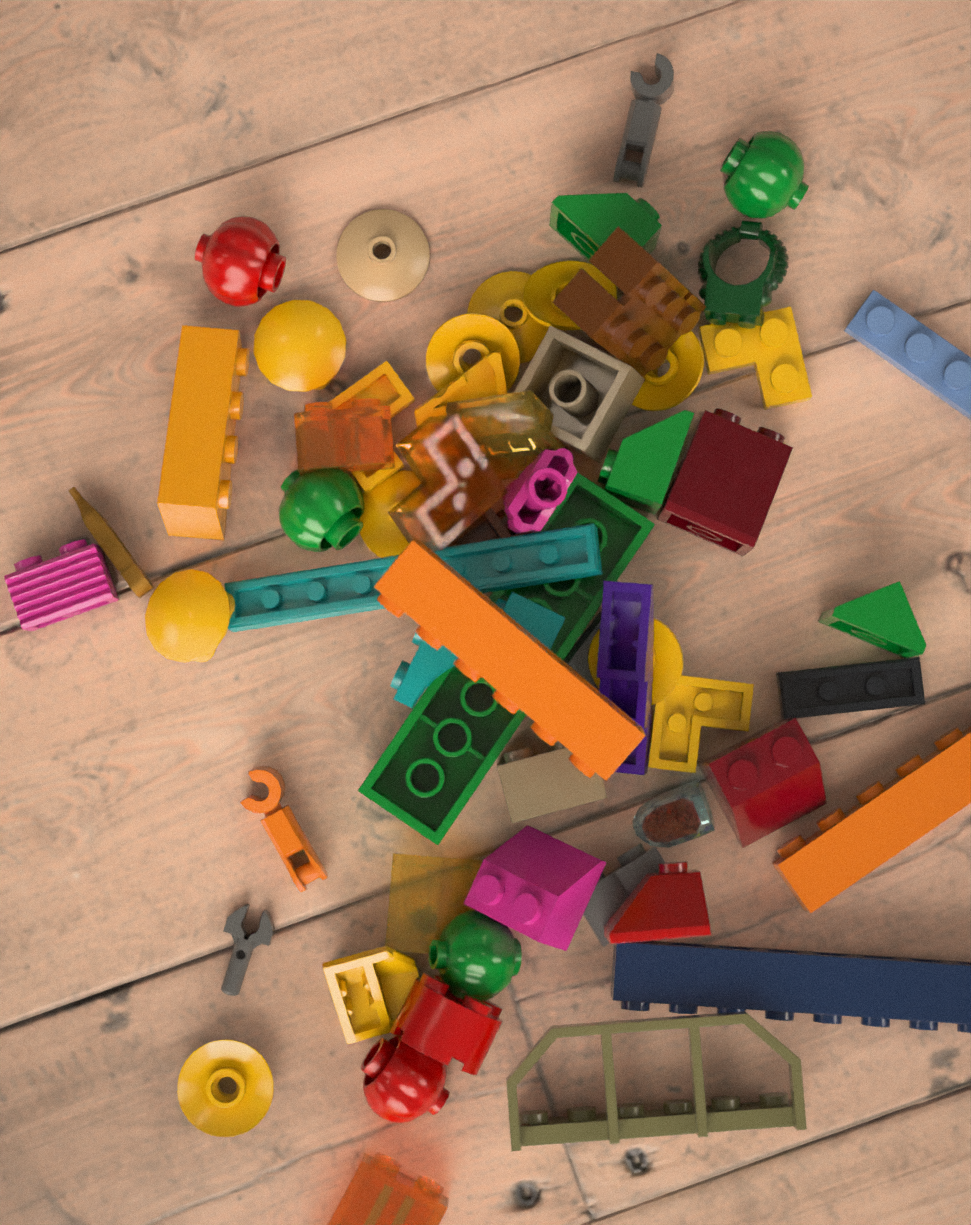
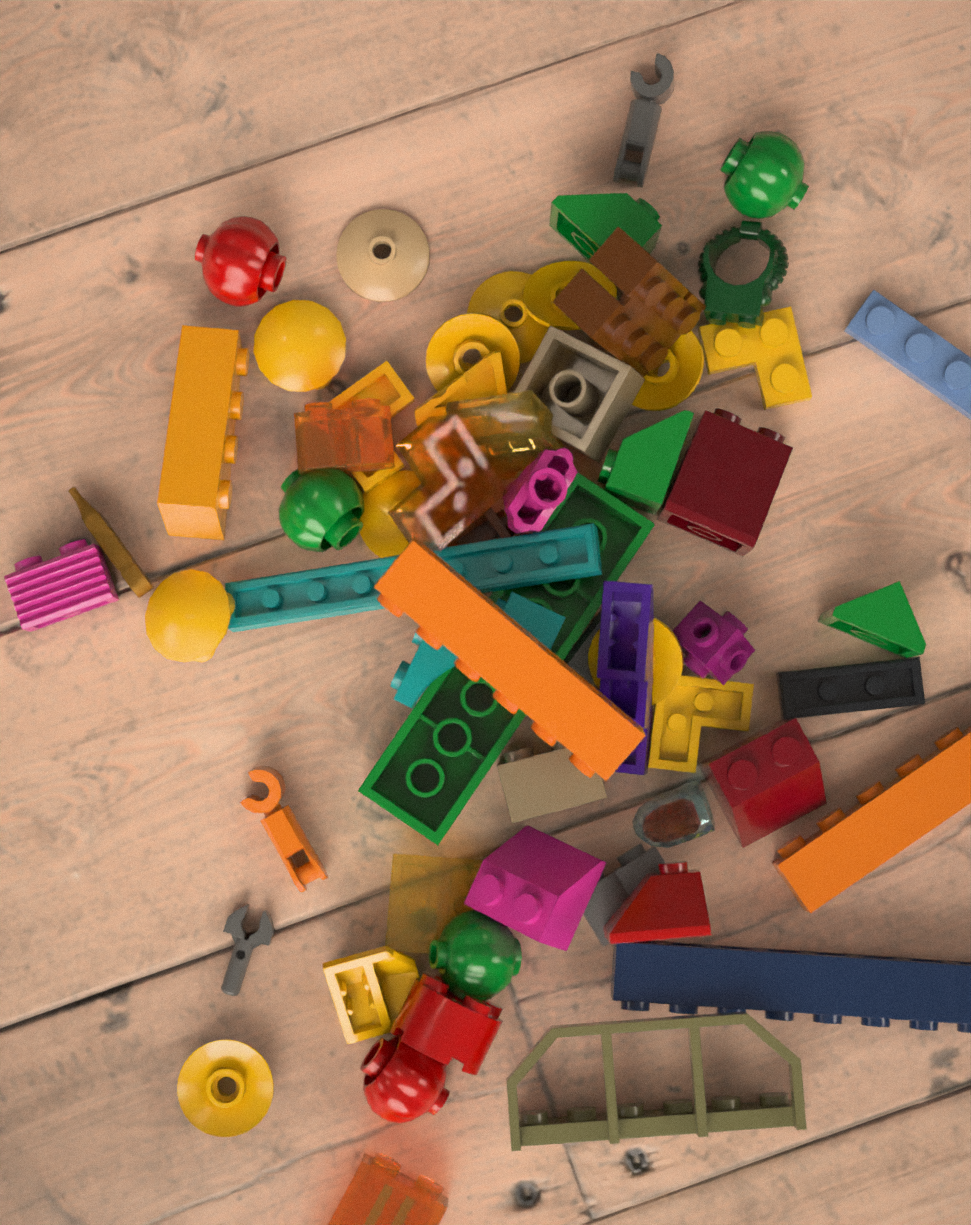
(713, 643): none -> magenta brick

